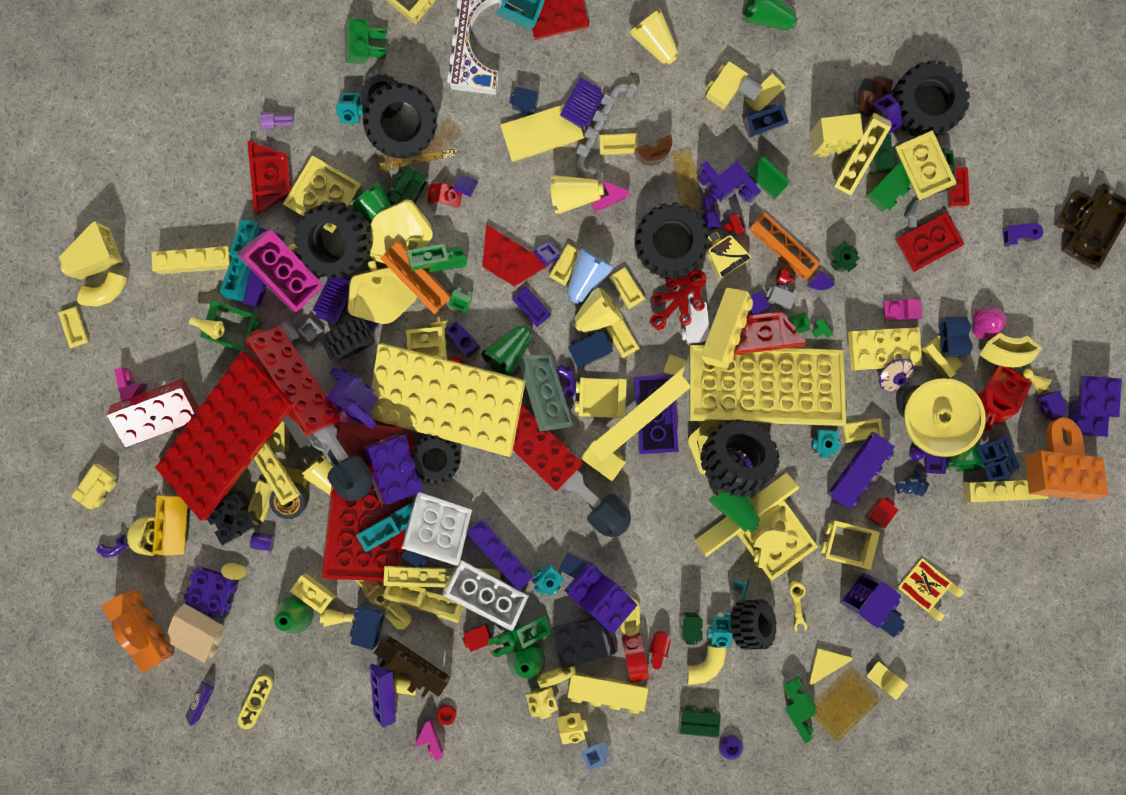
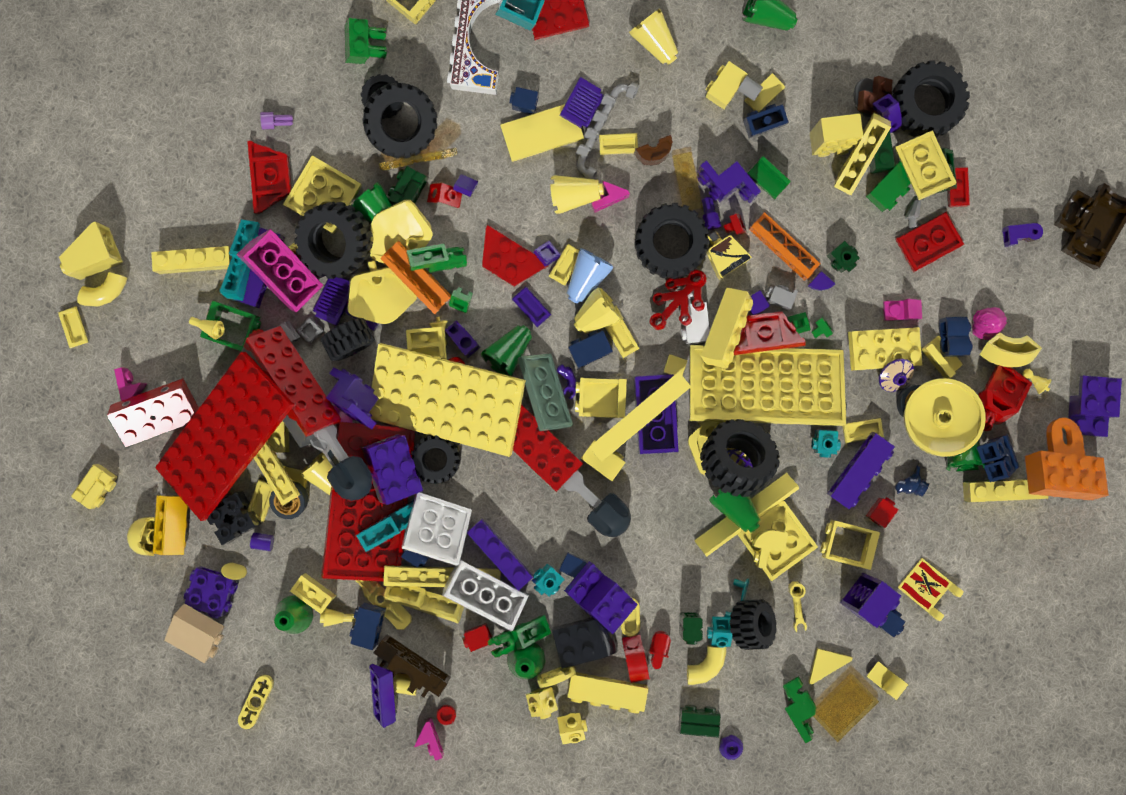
(107, 552): dark purple piece -> none
(137, 631): orange brick -> none
(199, 703): dark purple slope -> none
(349, 108): teal brick -> none
(596, 755): medium blue brick -> none
(626, 287): light yellow tile -> none
(783, 276): red tile -> none
(934, 463): dark purple plate -> none
(1052, 405): dark purple brick -> none

